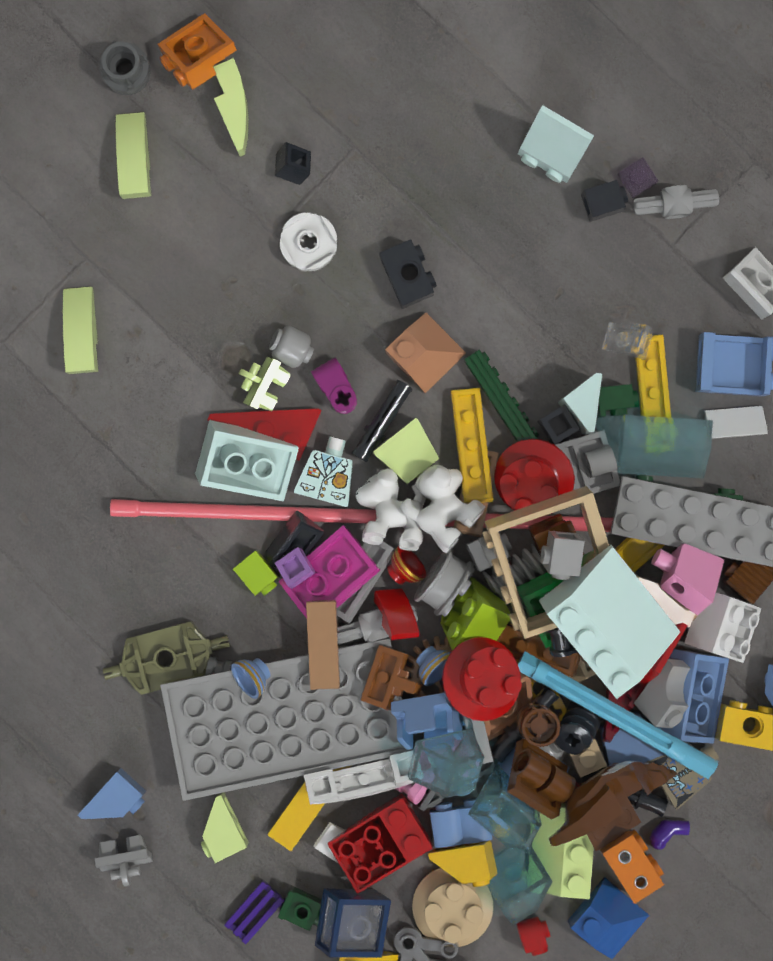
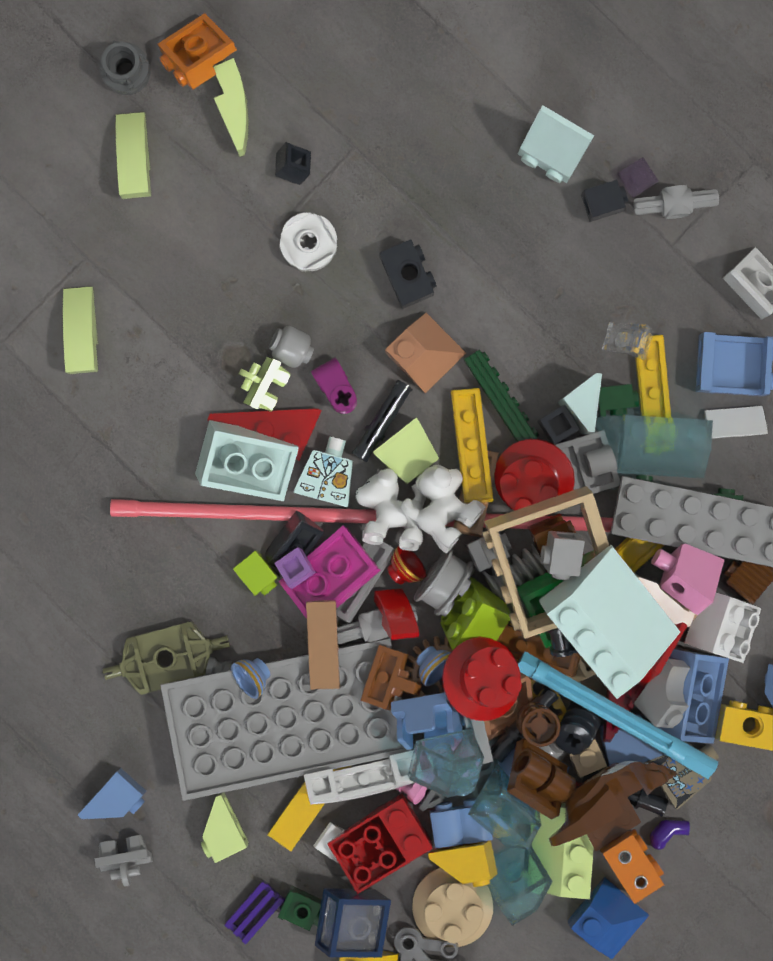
(533, 935): red plate -> none

